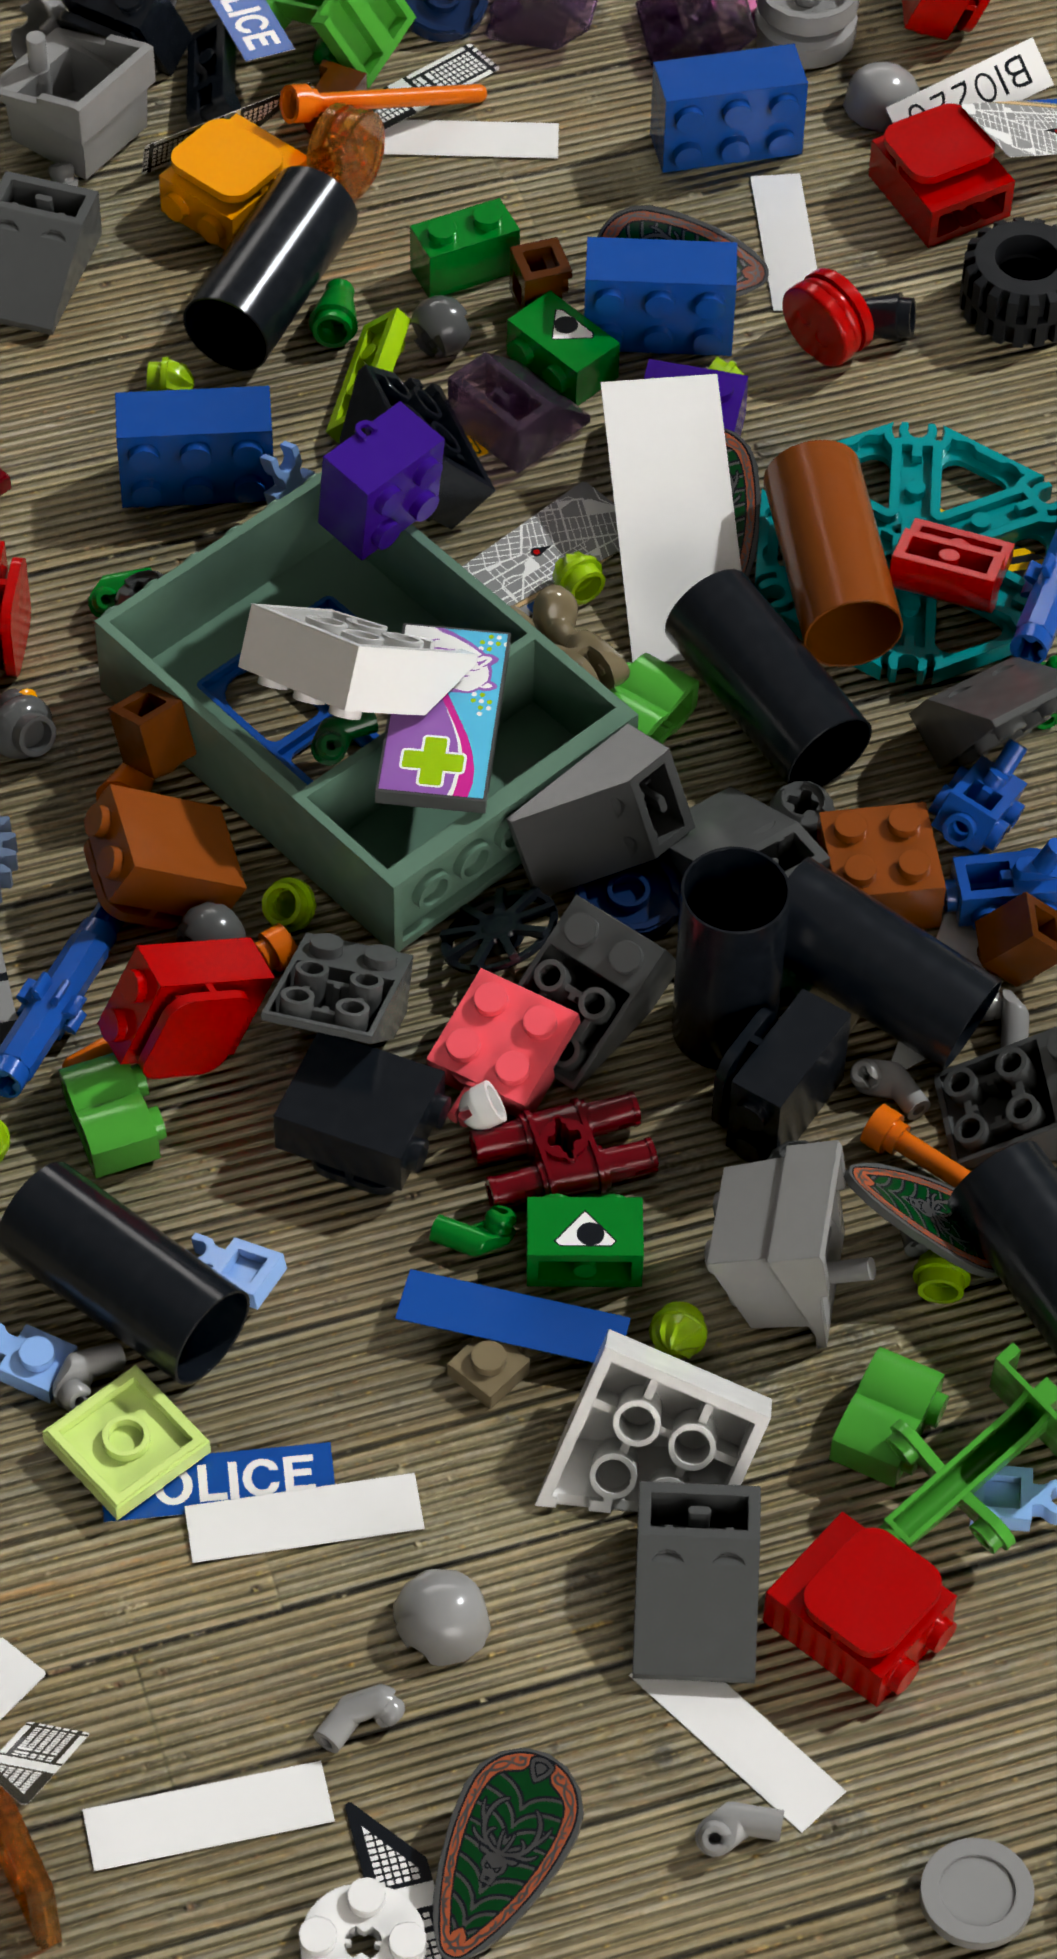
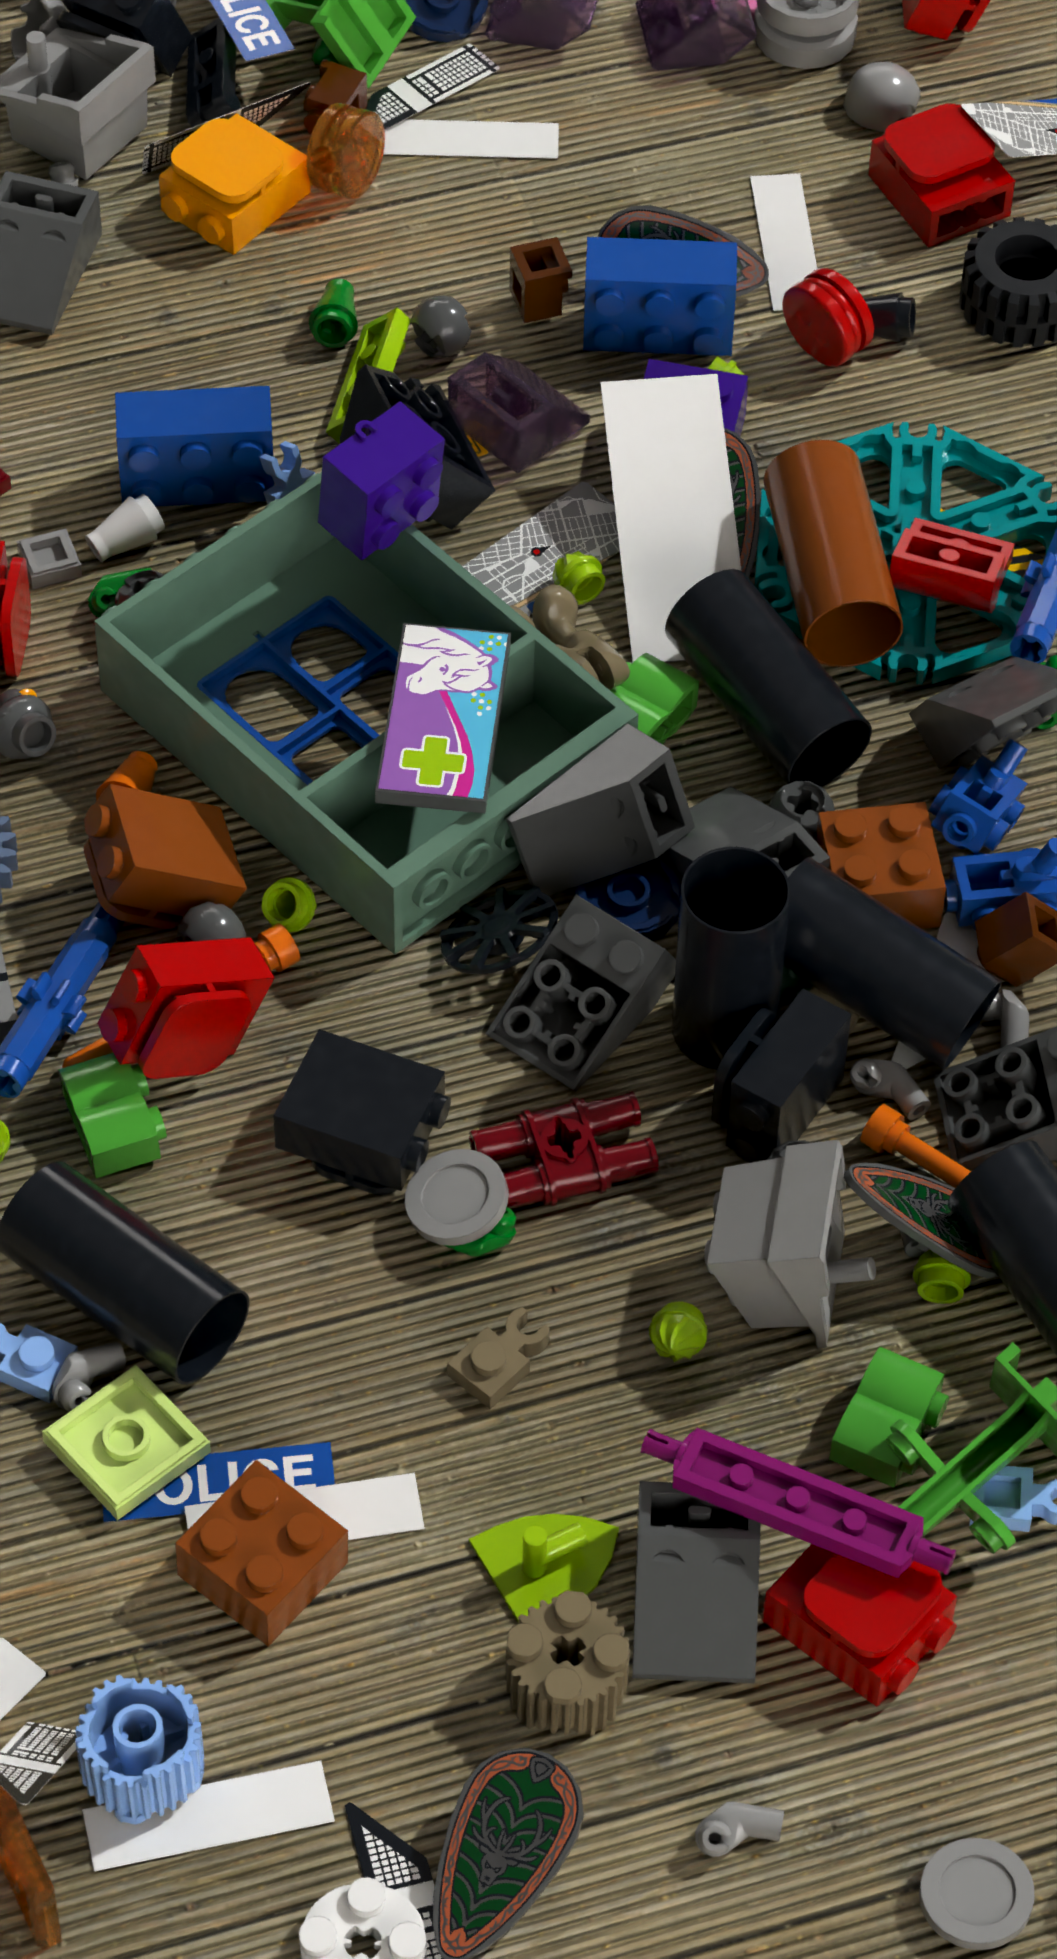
(50, 558): none -> light grey tile
(128, 527): none -> white cone
(140, 1747): none -> light blue brick
(152, 731): reddish brown brick -> none
(168, 376): lime plate -> none
(244, 1264): light blue plate -> none
(262, 1552): none -> dark orange brick
(270, 268): black piece -> none
(302, 103): orange piece -> none
(336, 734): dark green arm -> none
(343, 989): dark grey slope -> none
(348, 661): white wedge -> none
(354, 1708): light grey arm -> none
(442, 1616): light grey hair -> none
(456, 1197): none -> light grey piece
(463, 248): green brick -> none
(484, 1106): white hinge -> none
(503, 1038): coral plate -> none
(506, 1316): blue sticker -> none
(545, 1557): none -> lime shield
(563, 347): green brick -> none
(567, 1665): none -> dark tan brick
(584, 1241): green brick -> none
(654, 1423): white wedge -> none
(728, 108): blue brick -> none
(749, 1746): white sticker -> none
(798, 1502): none -> magenta plate
(1001, 78): white sticker -> none

